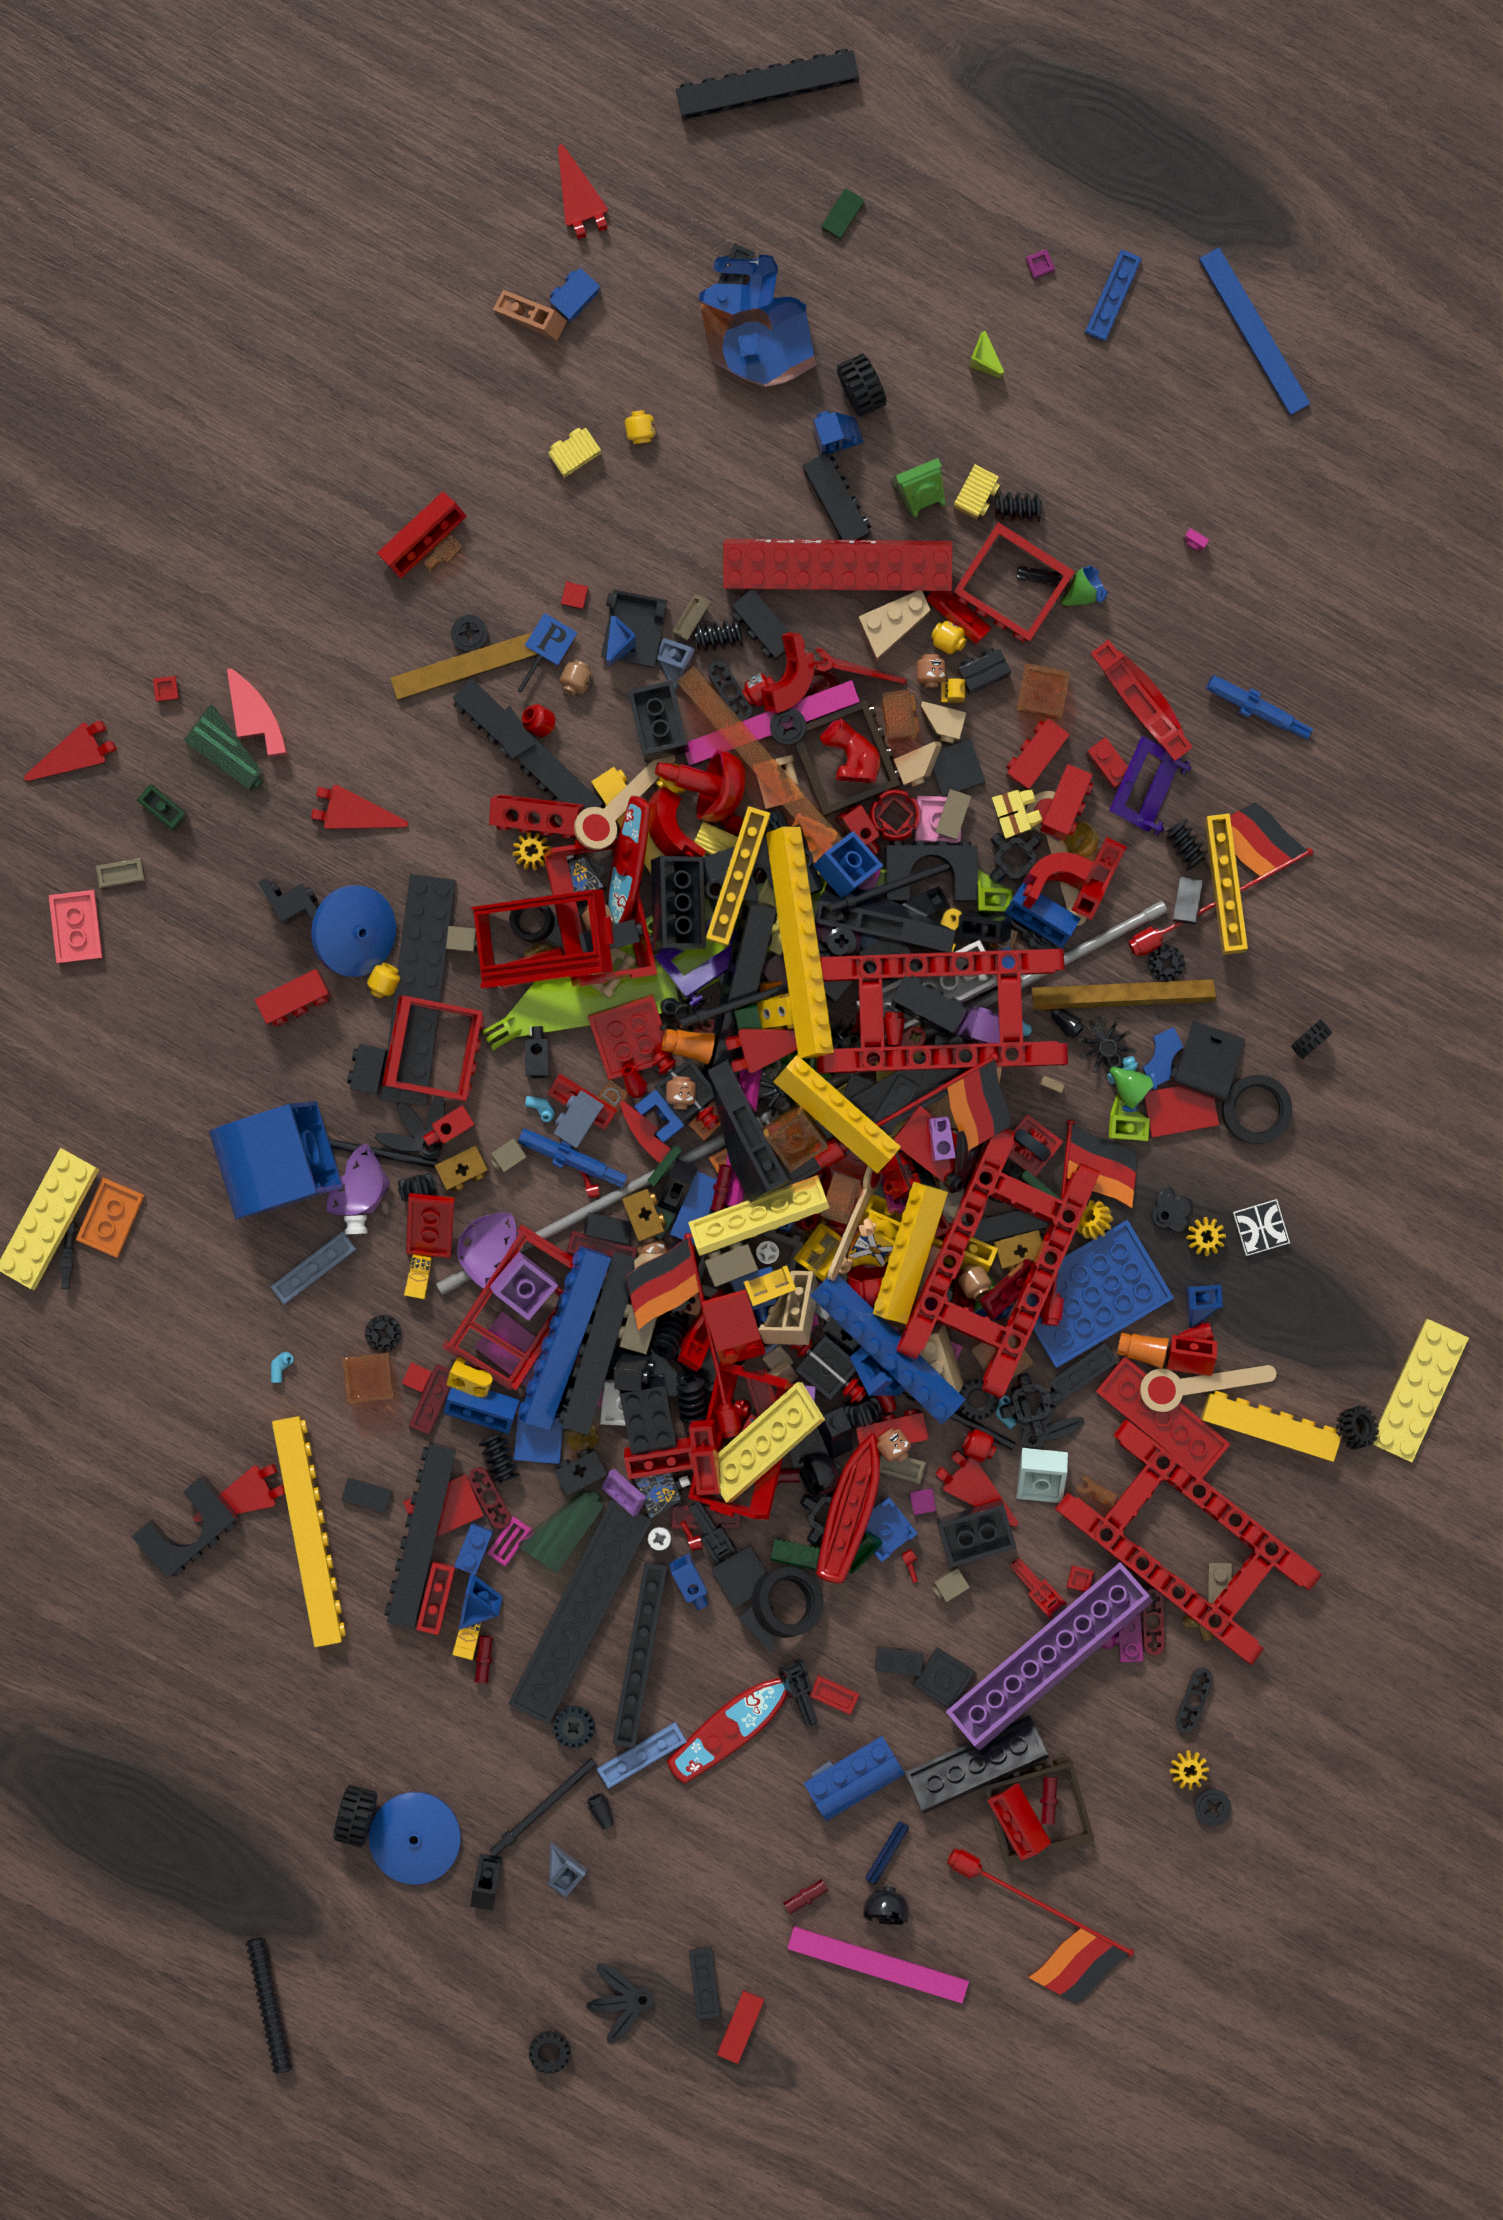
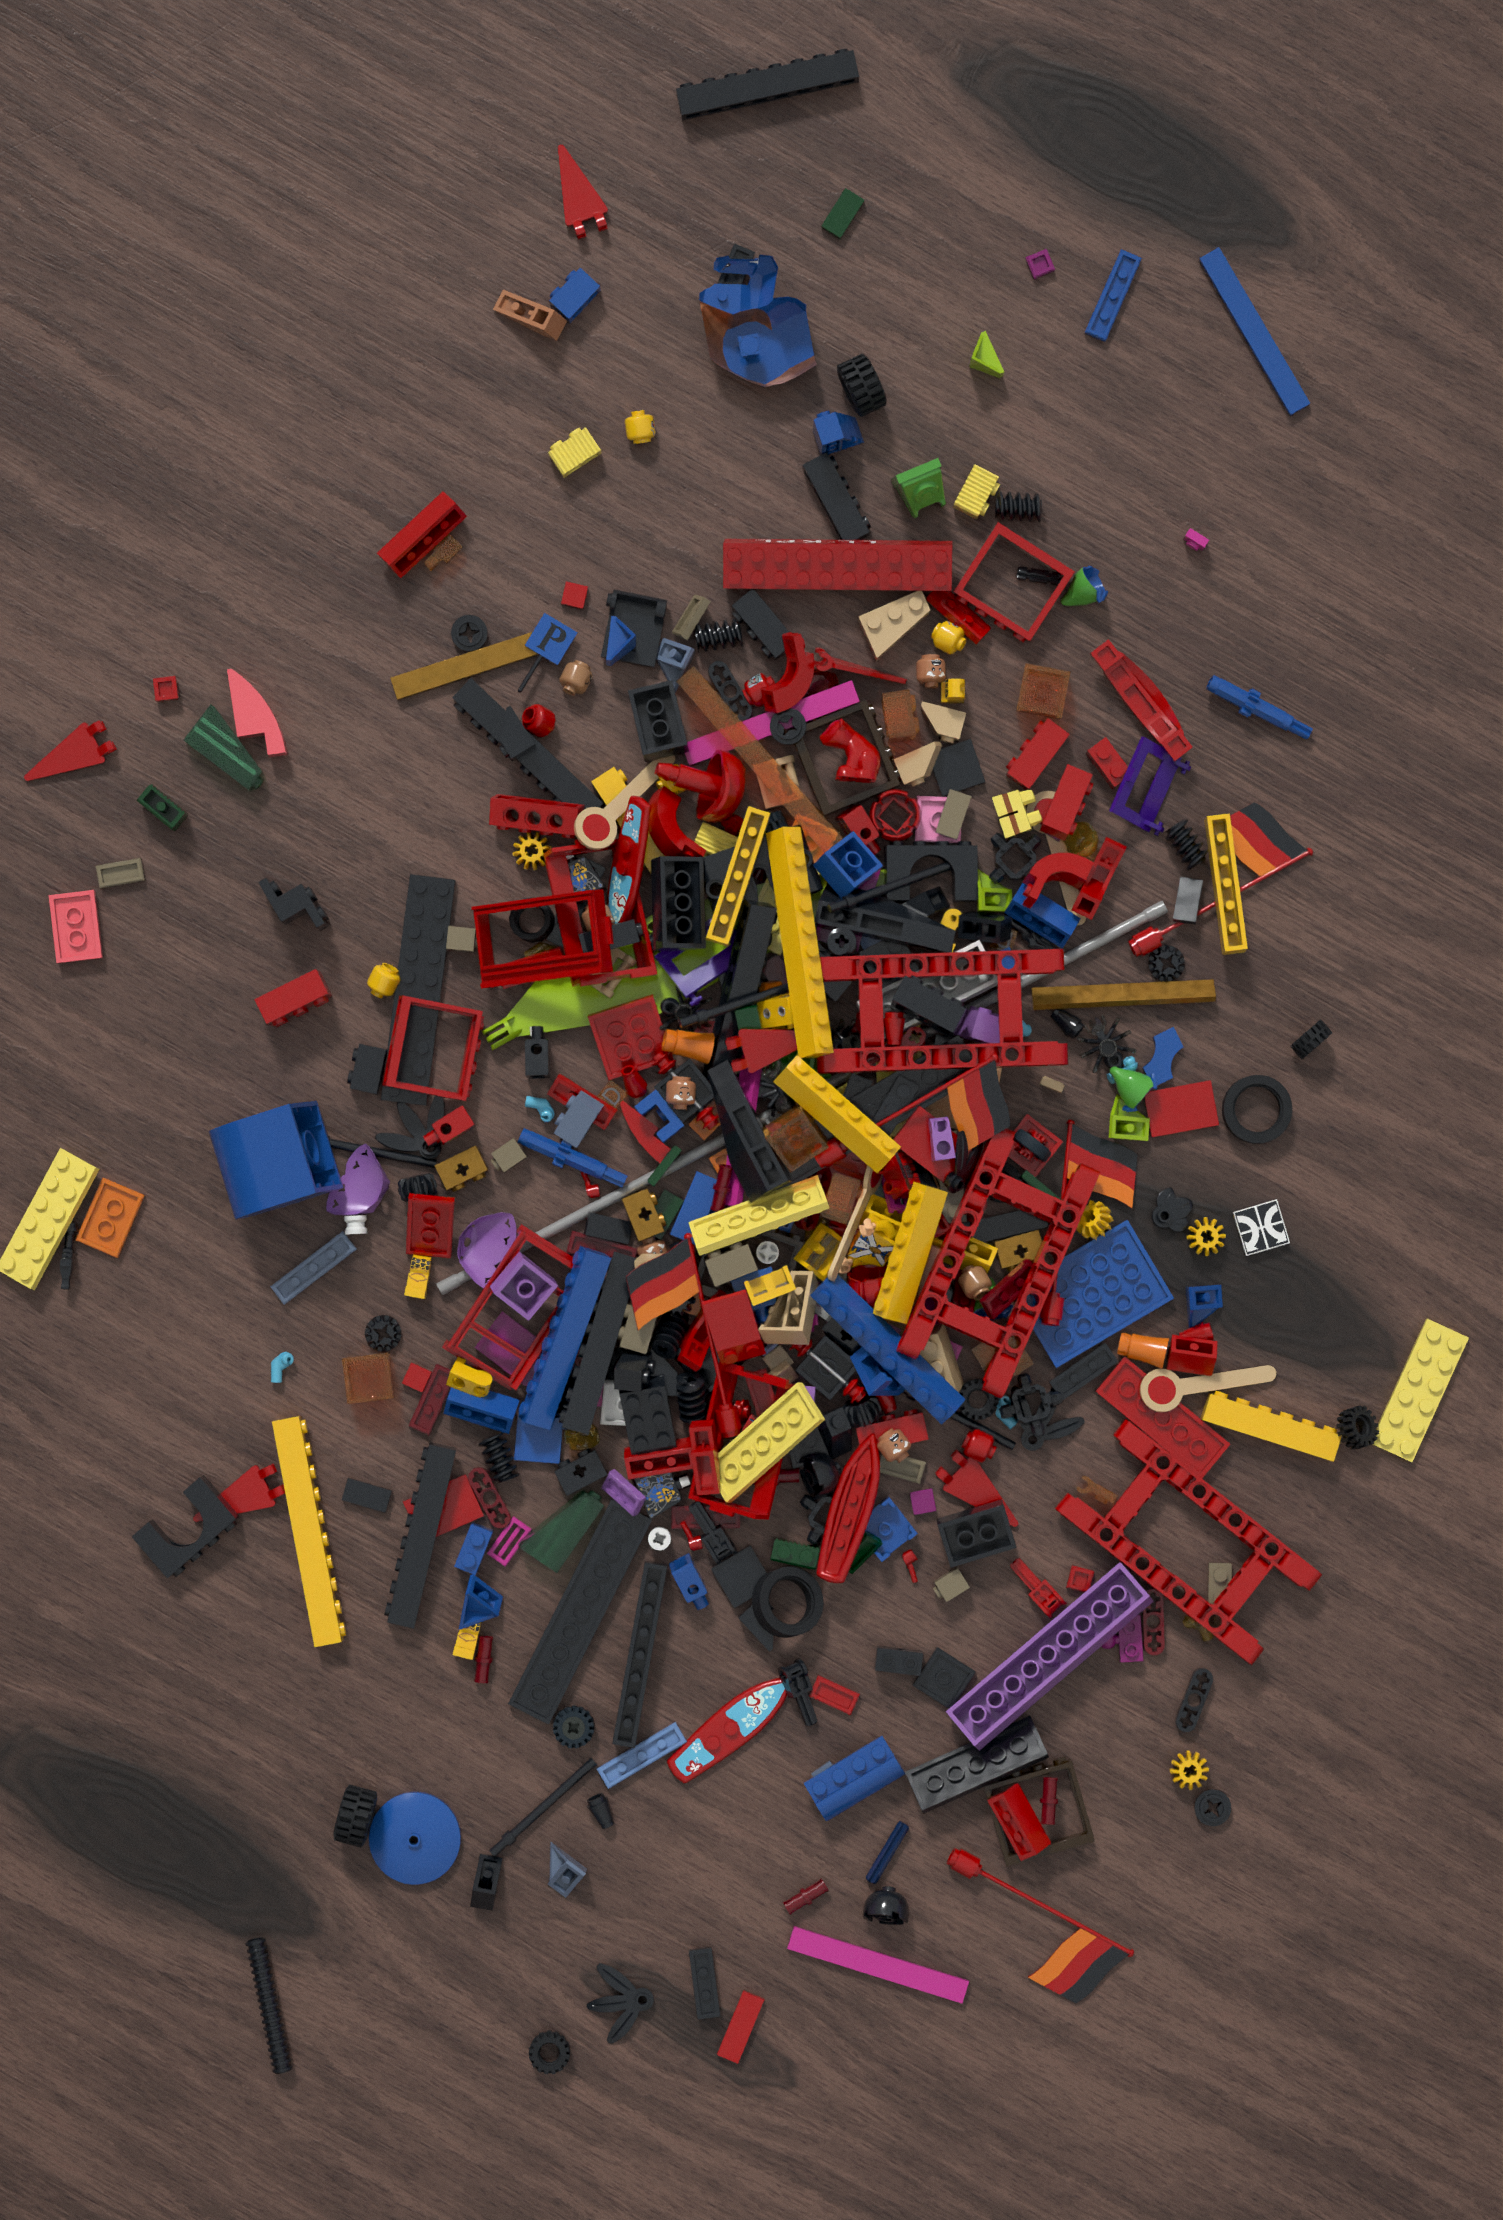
(353, 811): red flag -> none
(353, 930): blue dish -> none
(436, 1598): red brick -> none
(677, 1186): black slope -> none
(984, 671): black brick -> none
(1042, 1475): light aqua slope -> none
(1208, 1061): black door -> none

